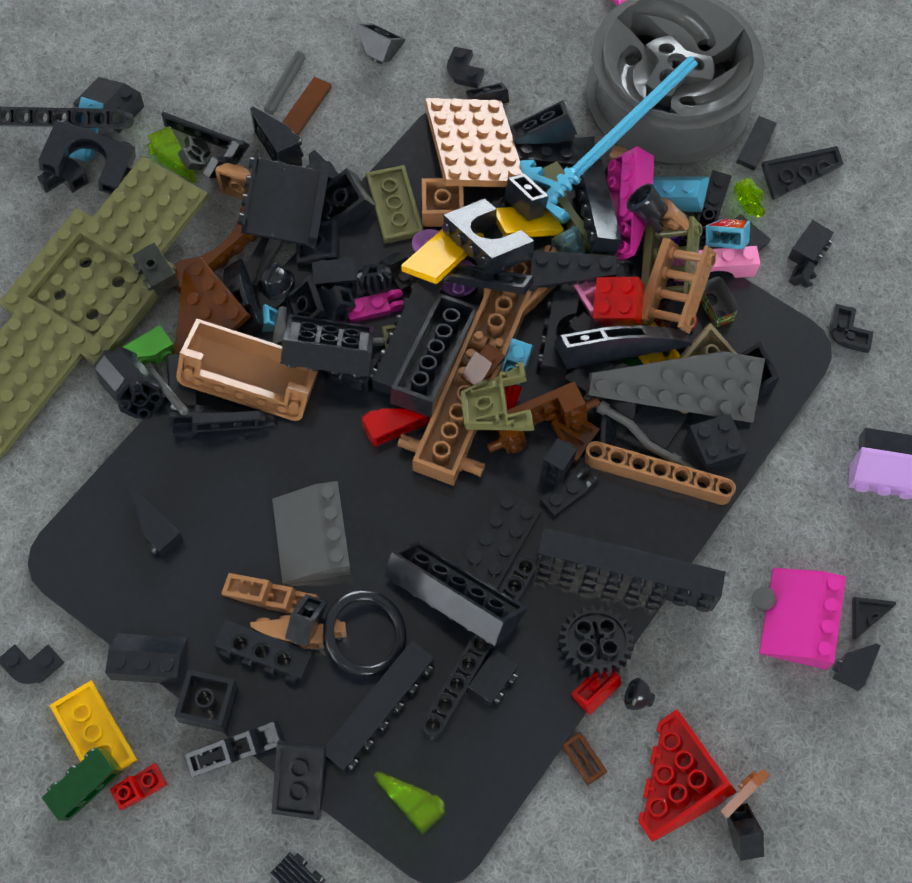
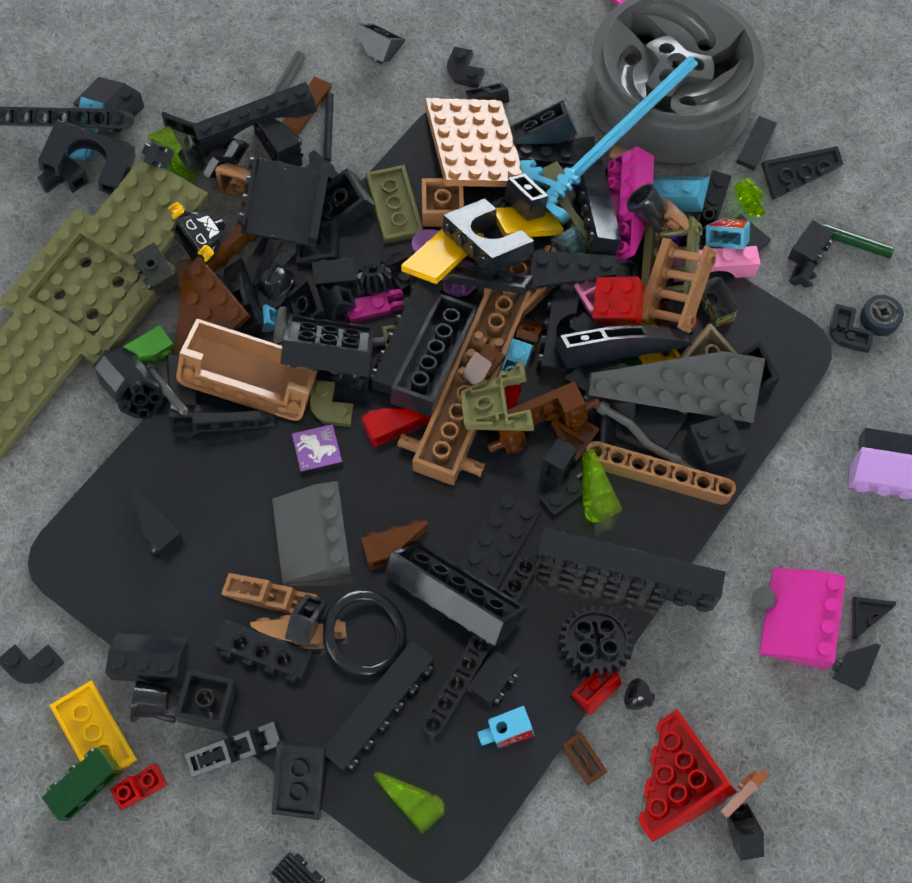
(150, 702): none -> black hat
(157, 154): none -> black brick
(197, 232): none -> torso
(219, 129): none -> black arch
(317, 449): none -> tile
(325, 409): none -> olive plate
(328, 126): none -> black bar
(379, 546): none -> reddish brown slope
(517, 727): none -> medium azure torso
(530, 332): none -> reddish brown slope
(598, 493): none -> clear neon green slope
(861, 242): none -> dark green piece
(872, 318): none -> wheel

